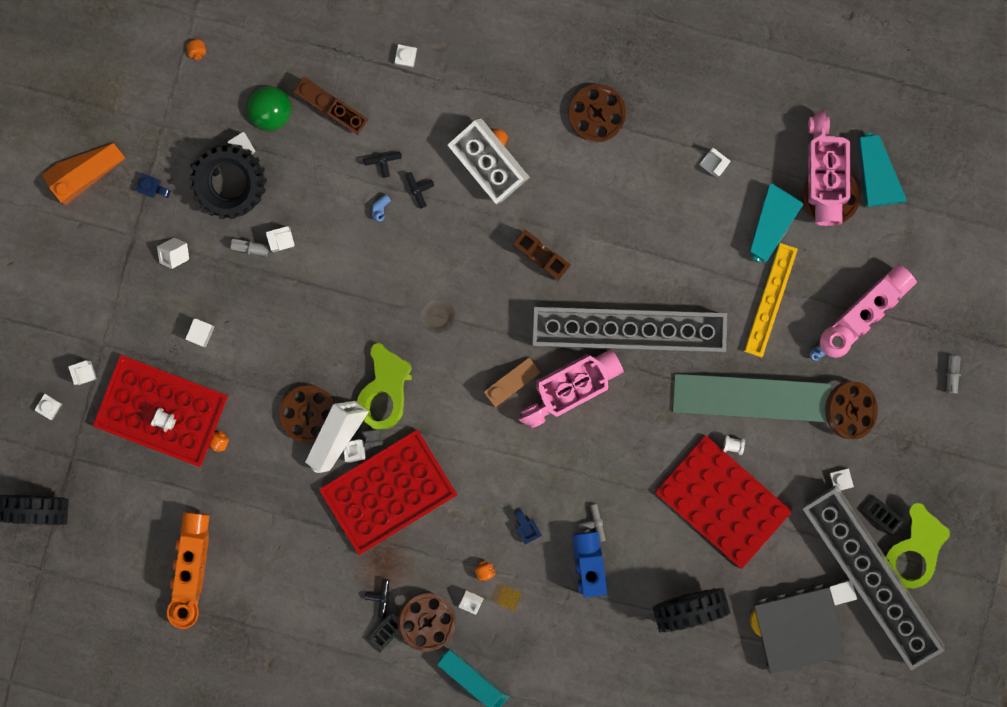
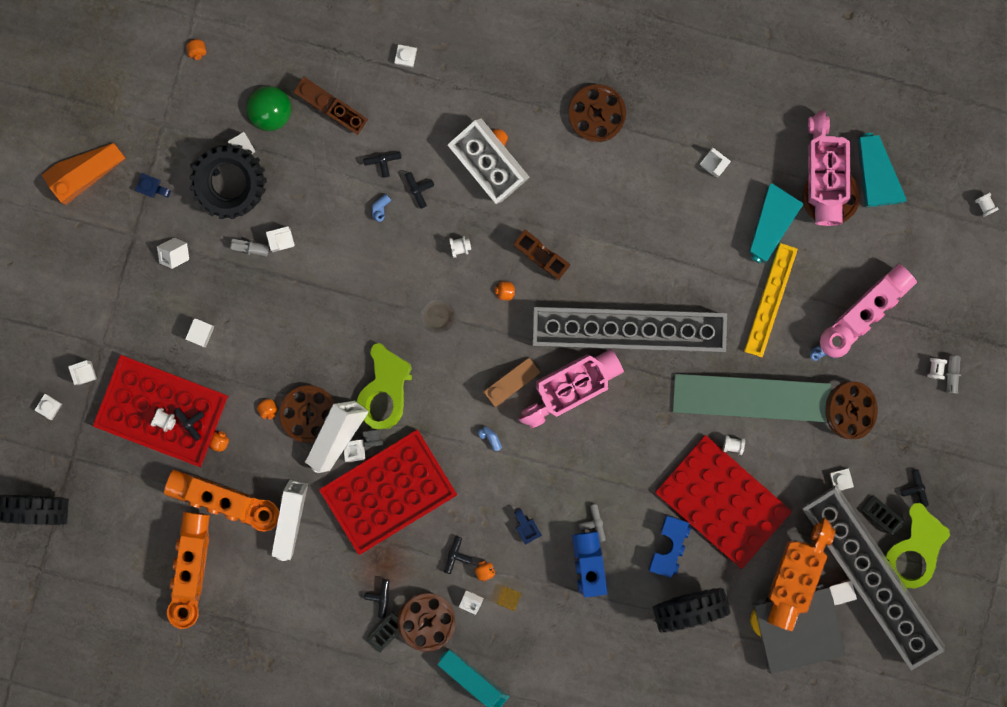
(188, 423): none -> black piece
(242, 506): none -> orange brick
(267, 409): none -> orange piece
(289, 520): none -> white slope
(454, 555): none -> black piece
(460, 246): none -> white brick
(492, 437): none -> medium blue arm
(505, 290): none -> orange piece
(666, 563): none -> blue arch
(798, 576): none -> orange brick
(918, 488): none -> black piece
(934, 362): none -> white bush
(986, 204): none -> white bush

